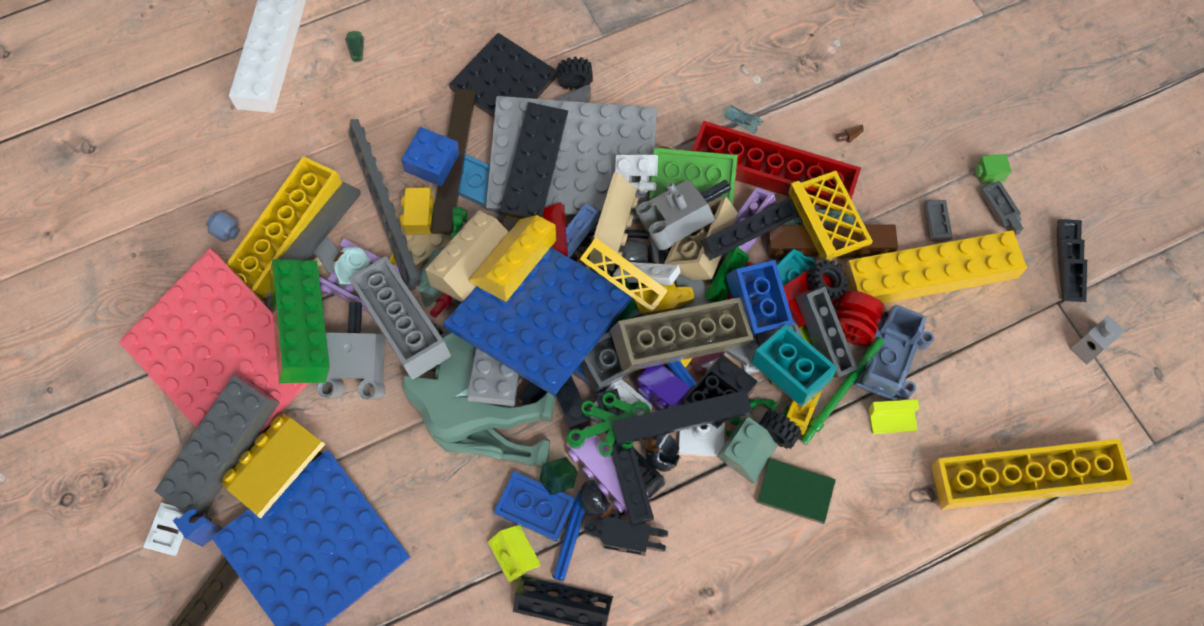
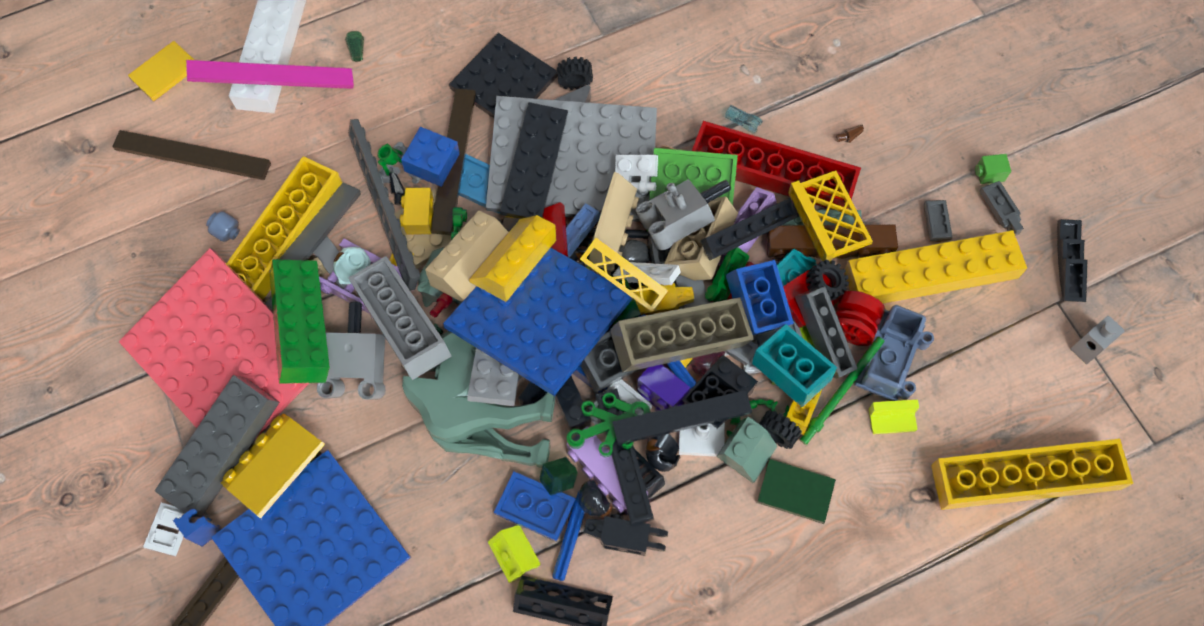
(161, 71): none -> yellow tile
(192, 155): none -> dark brown tile
(269, 74): none -> dark pink tile
(390, 156): none -> plant
(396, 188): none -> black bar

